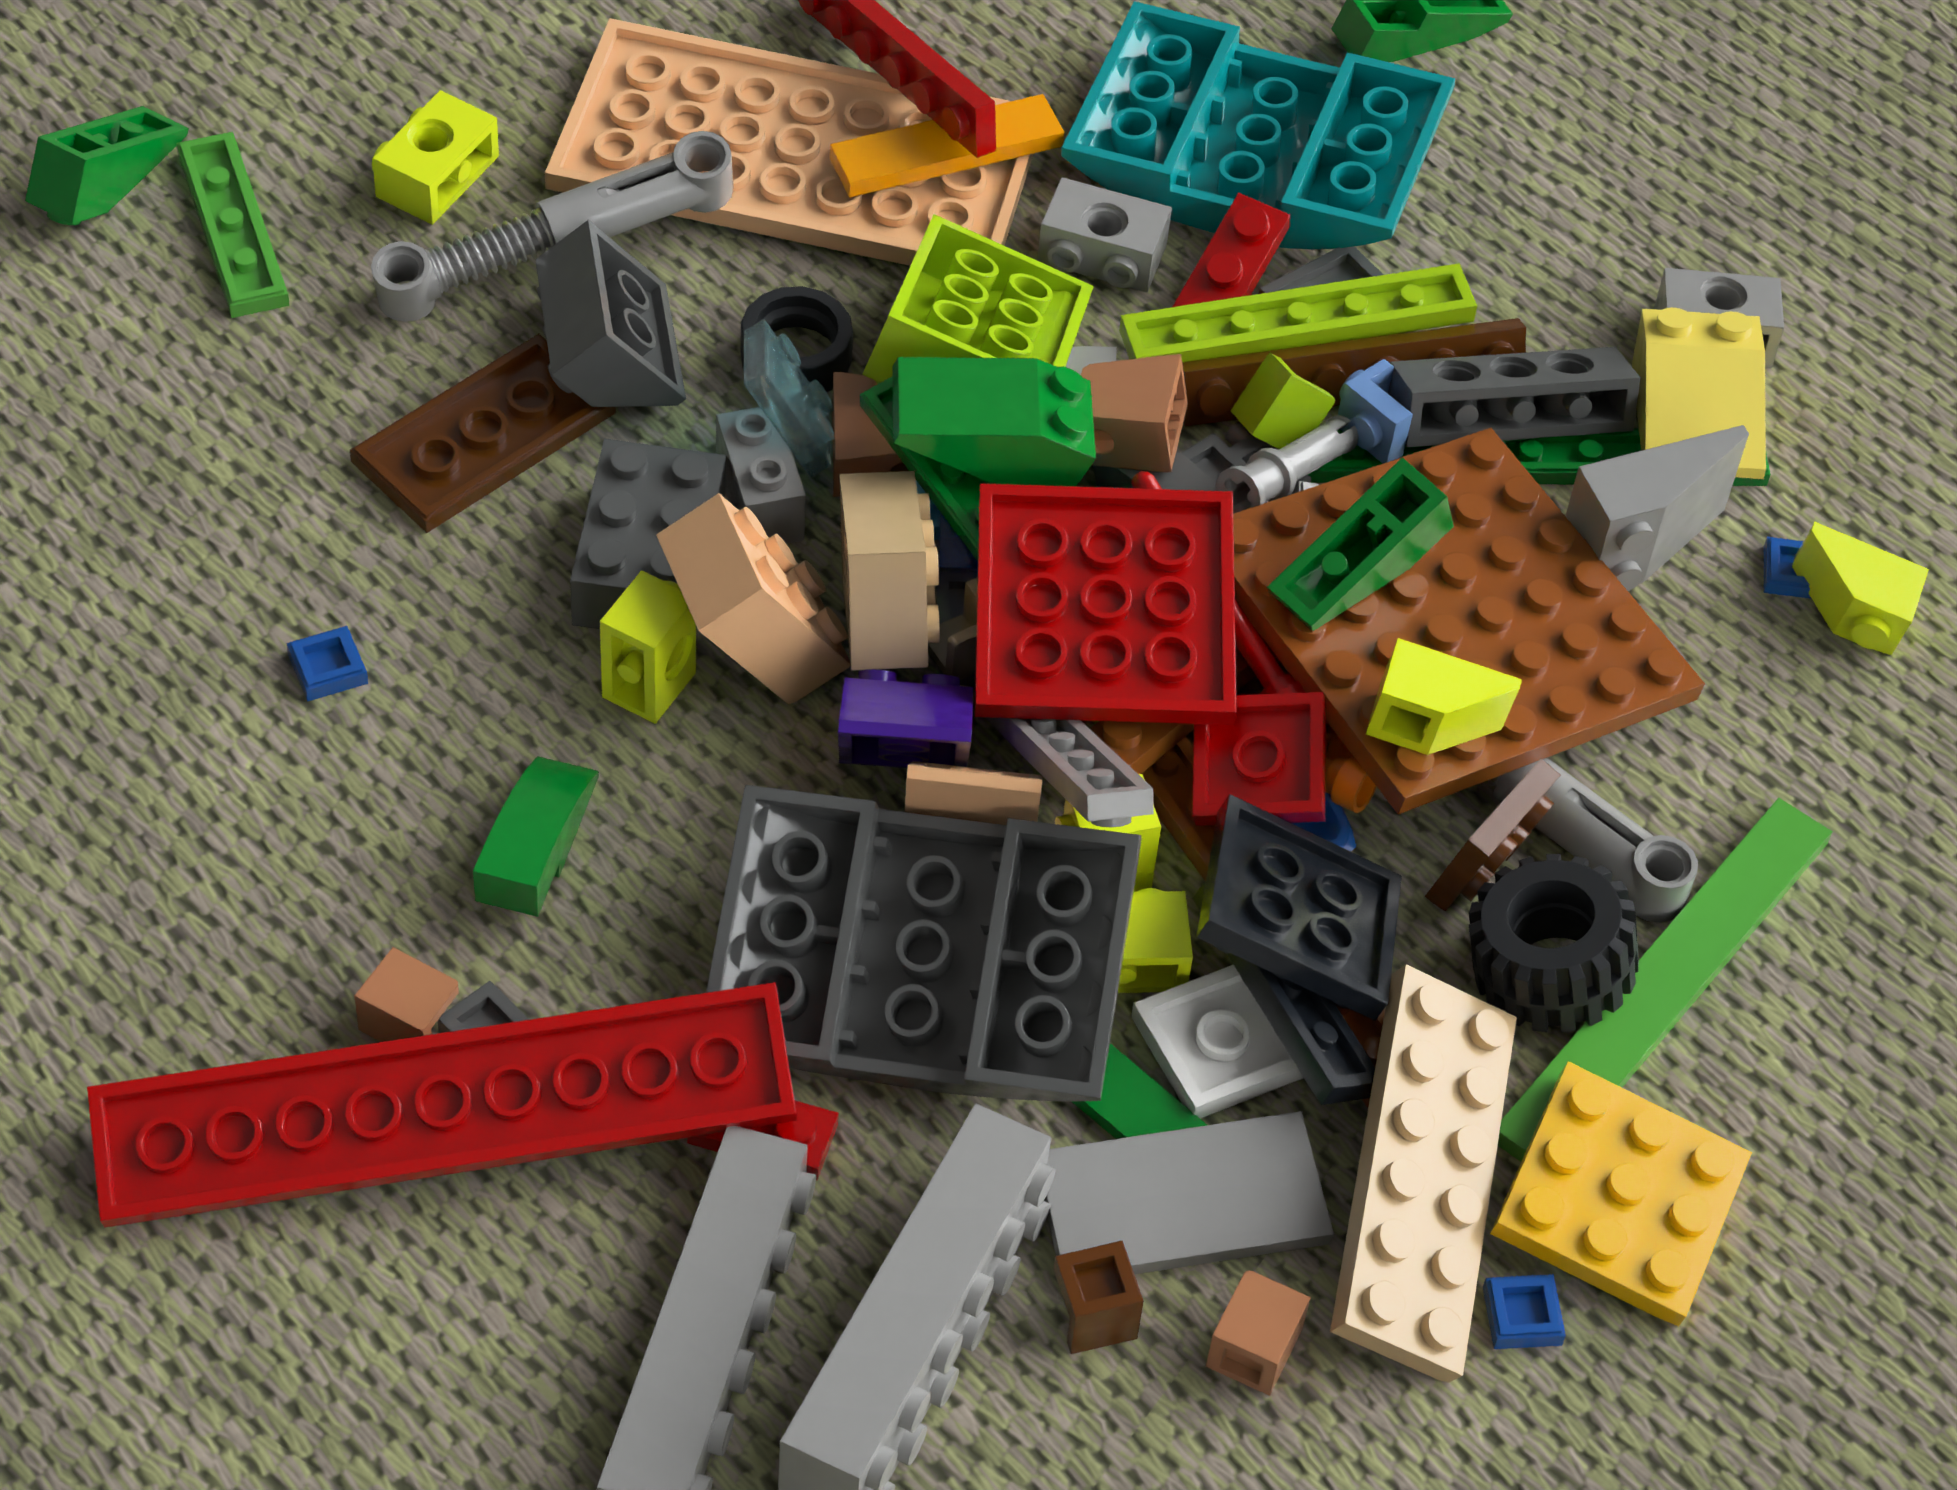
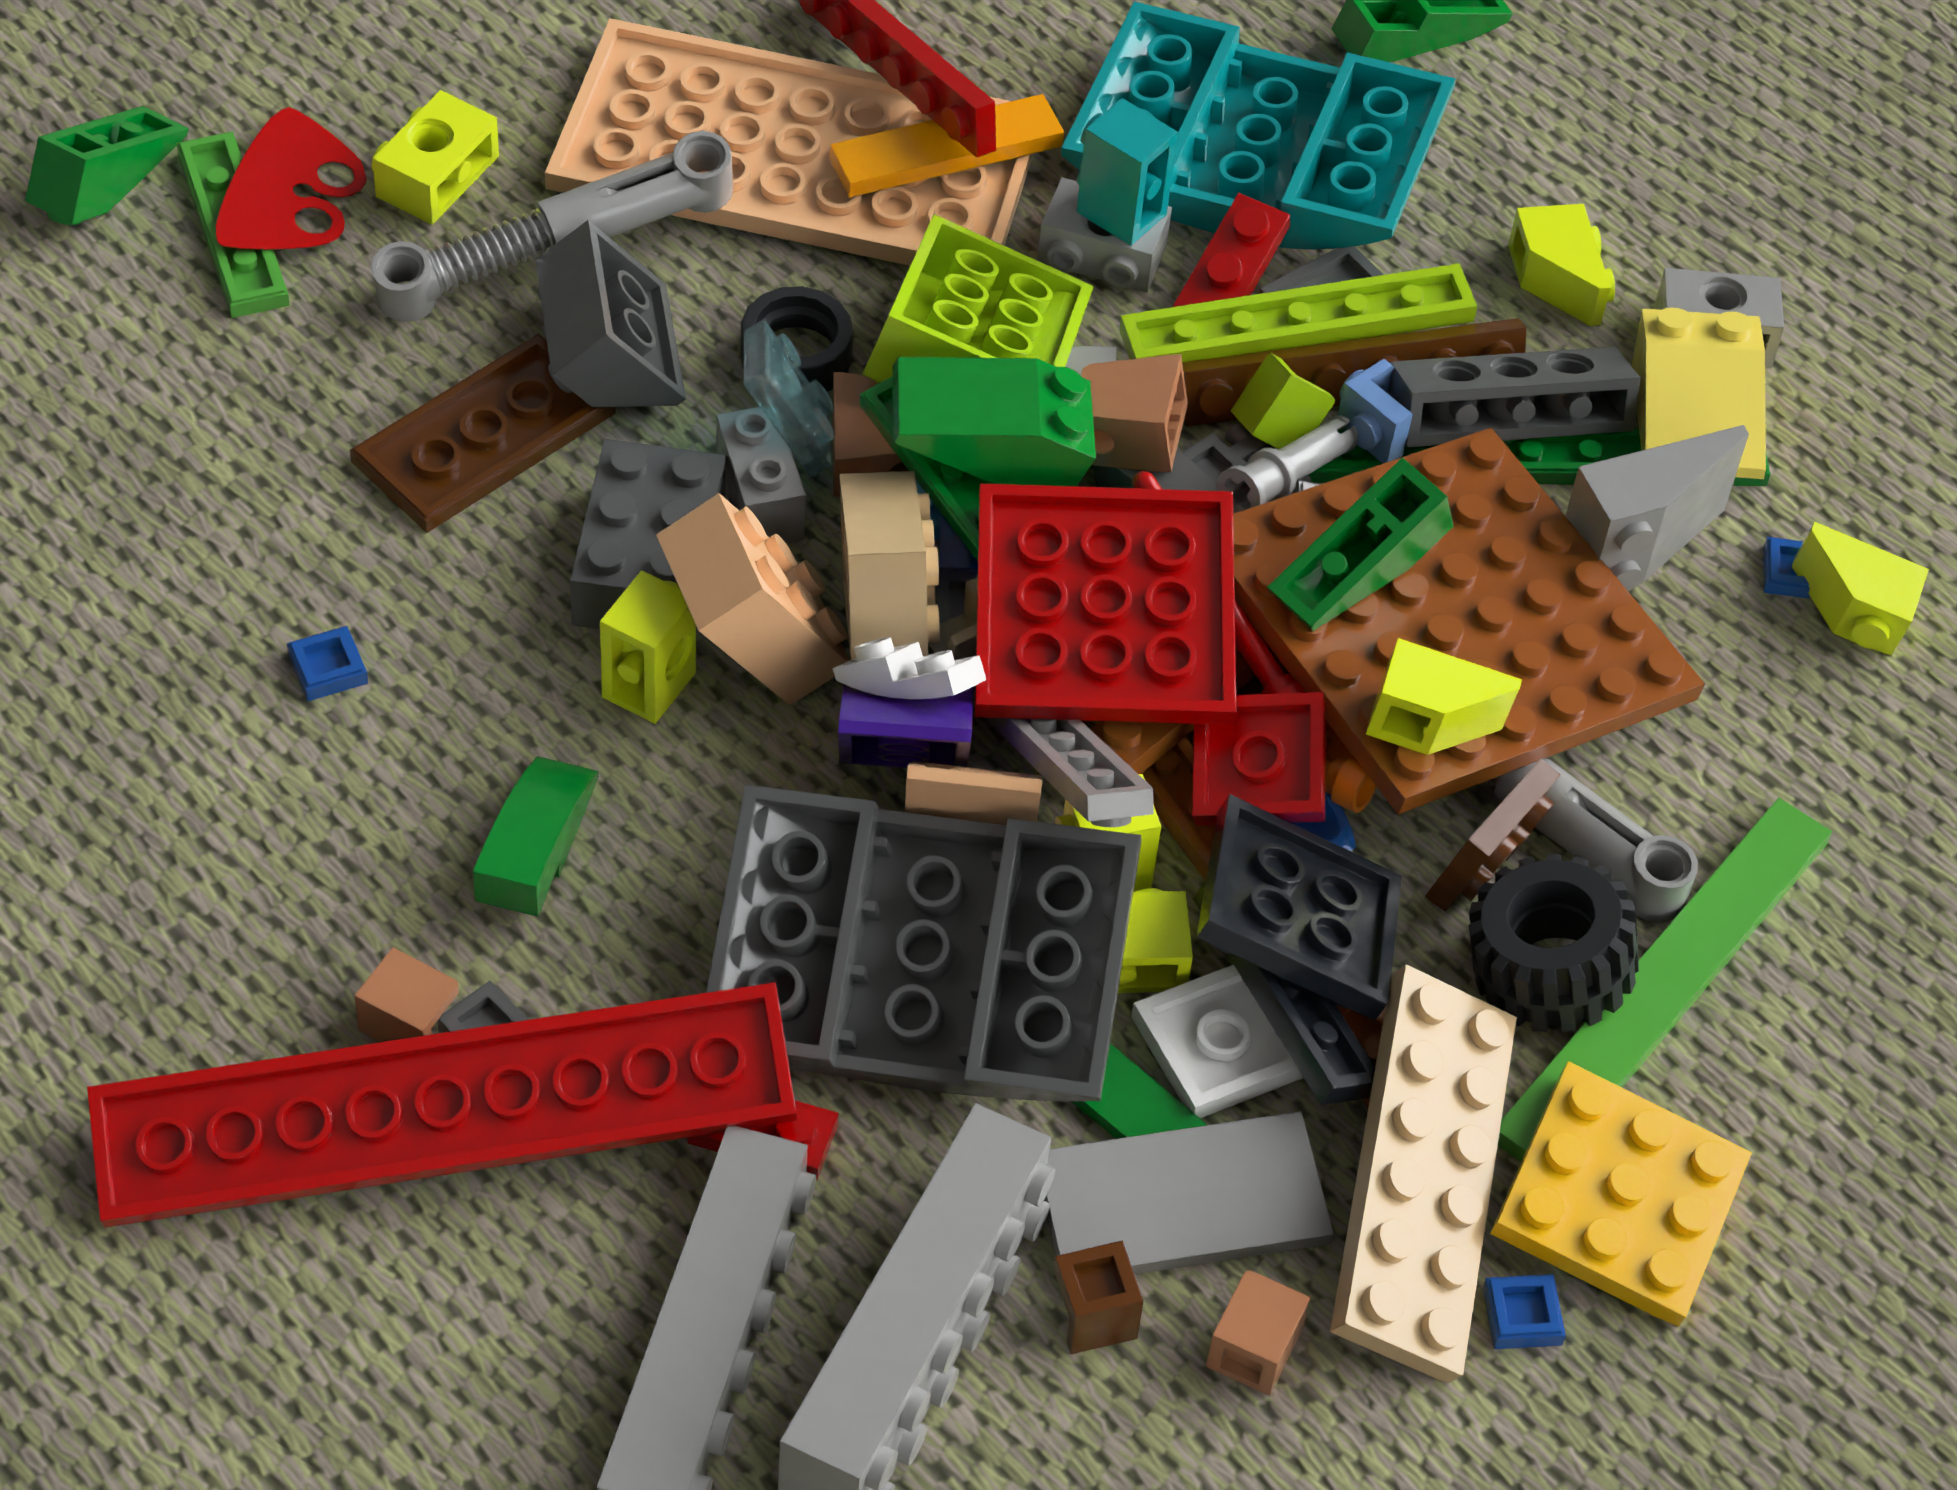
(261, 198): none -> red piece
(906, 673): none -> white slope
(1126, 171): none -> teal brick
(1561, 260): none -> neon yellow slope

